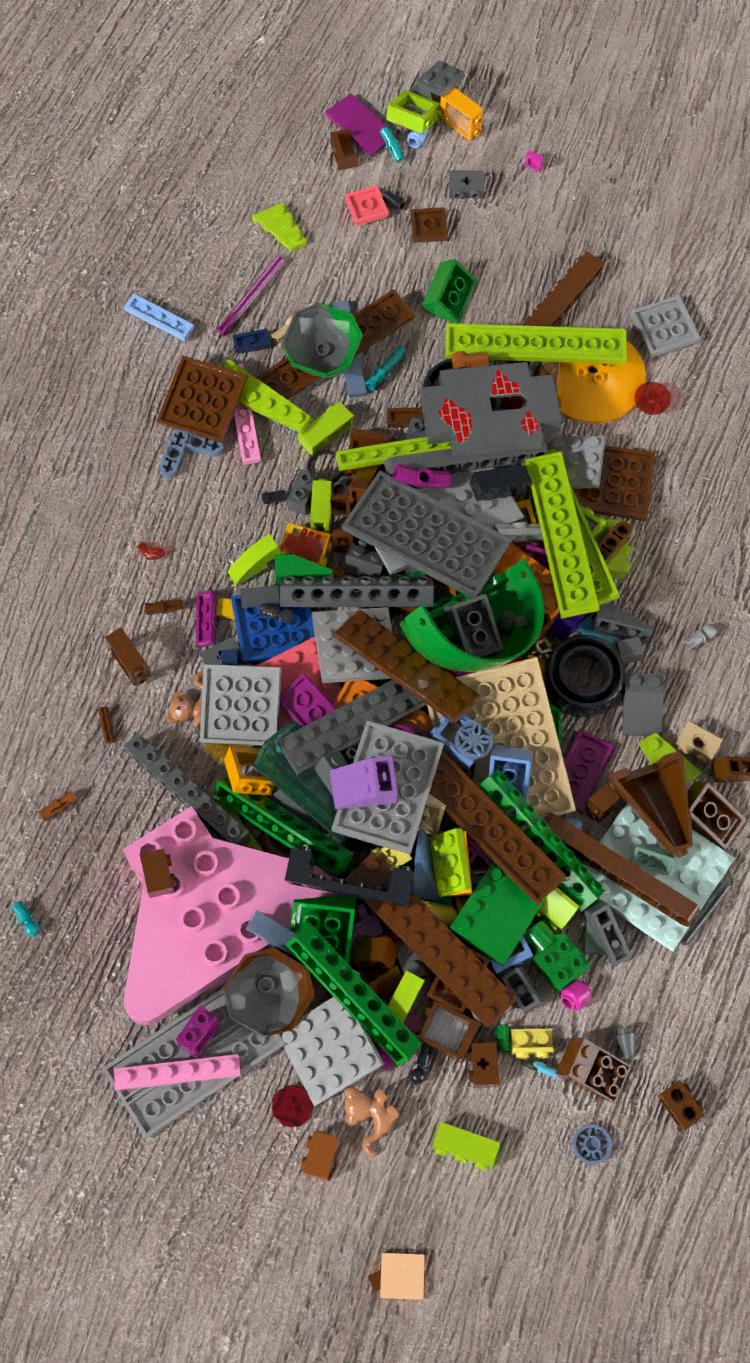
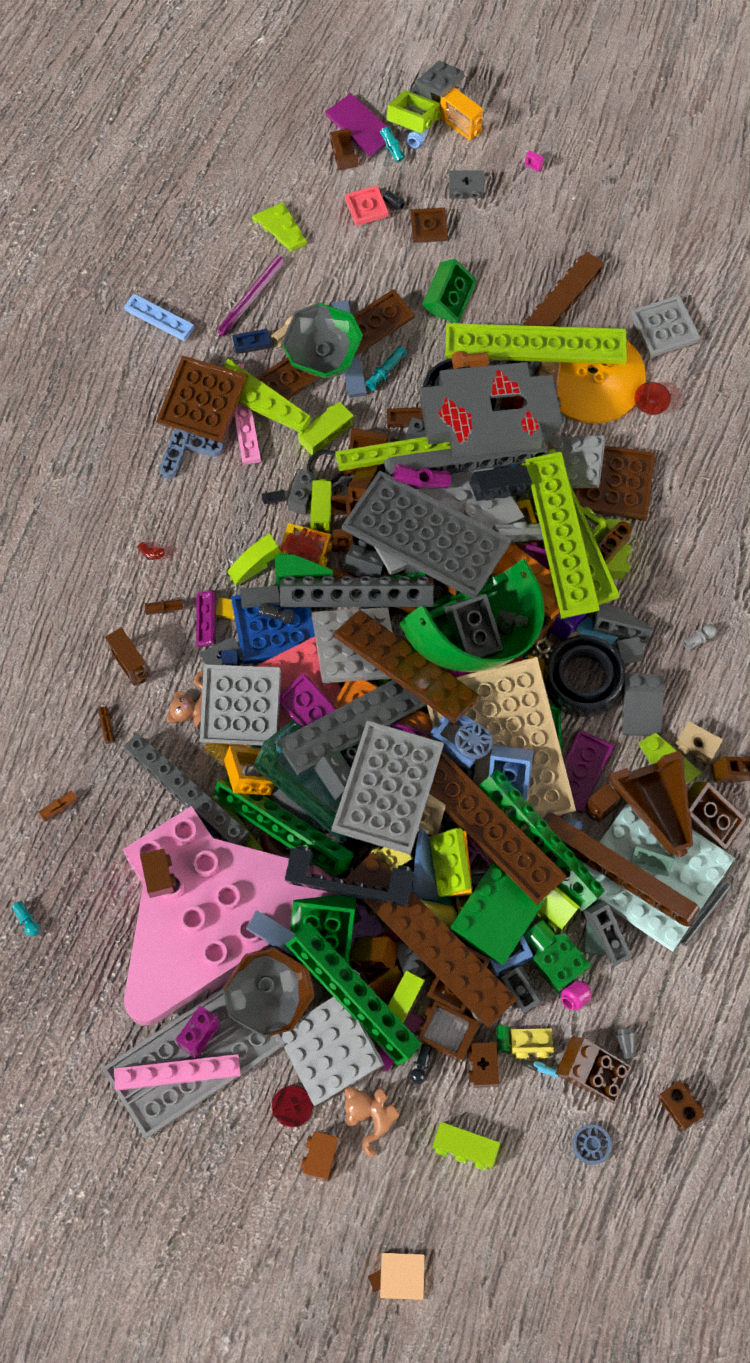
(364, 783): medium lavender slope -> none

